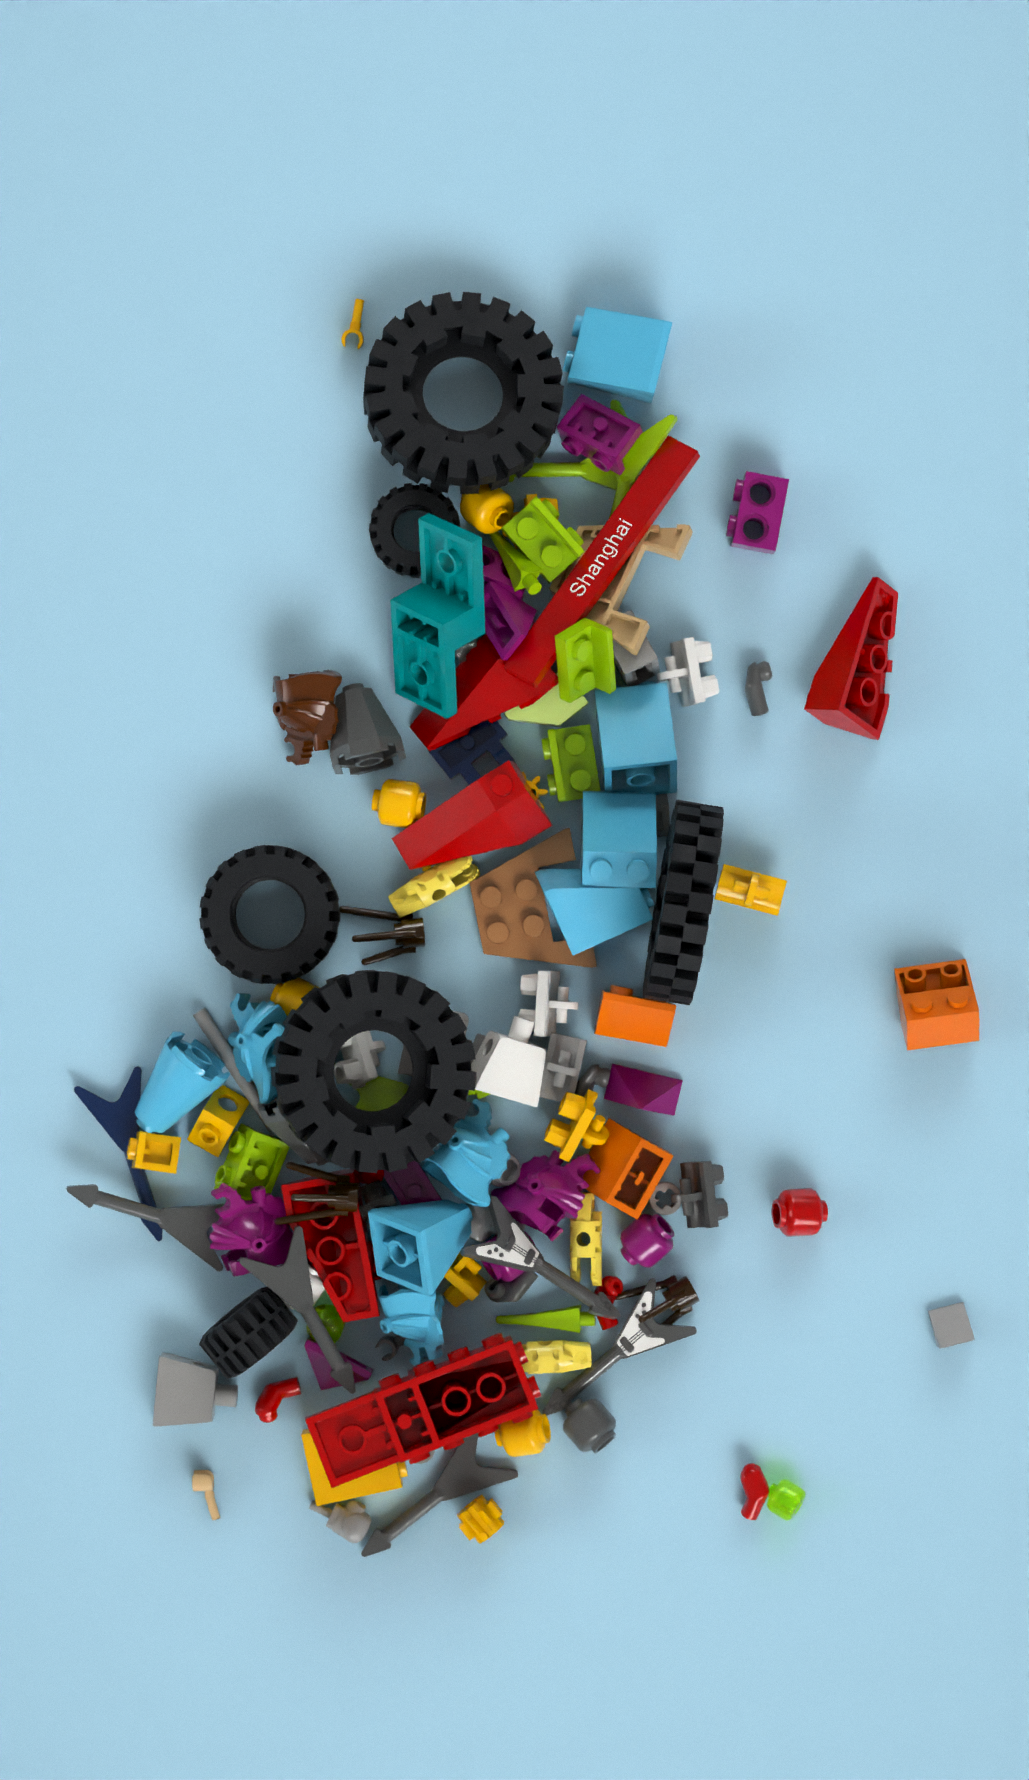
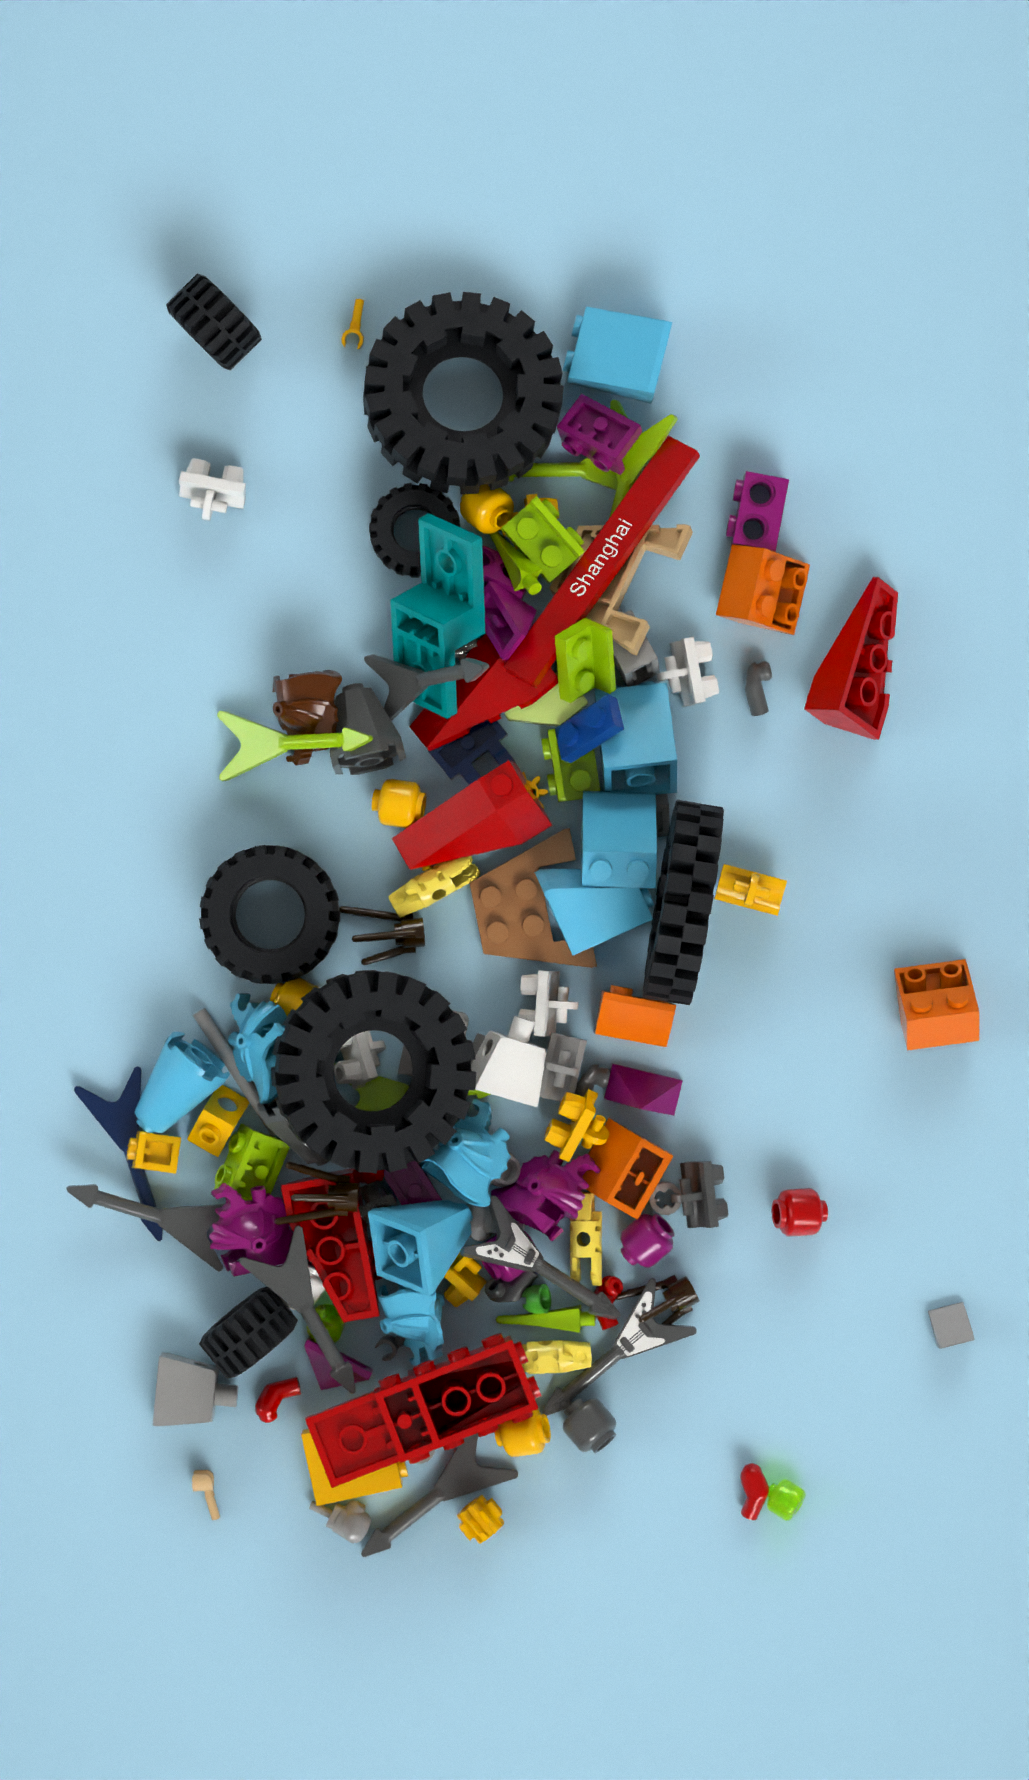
(211, 492): none -> white hips
(214, 321): none -> black tyre
(264, 743): none -> lime piece
(409, 682): none -> dark grey piece
(537, 1299): none -> bright green hinge
(589, 728): none -> blue plate
(763, 589): none -> orange slope

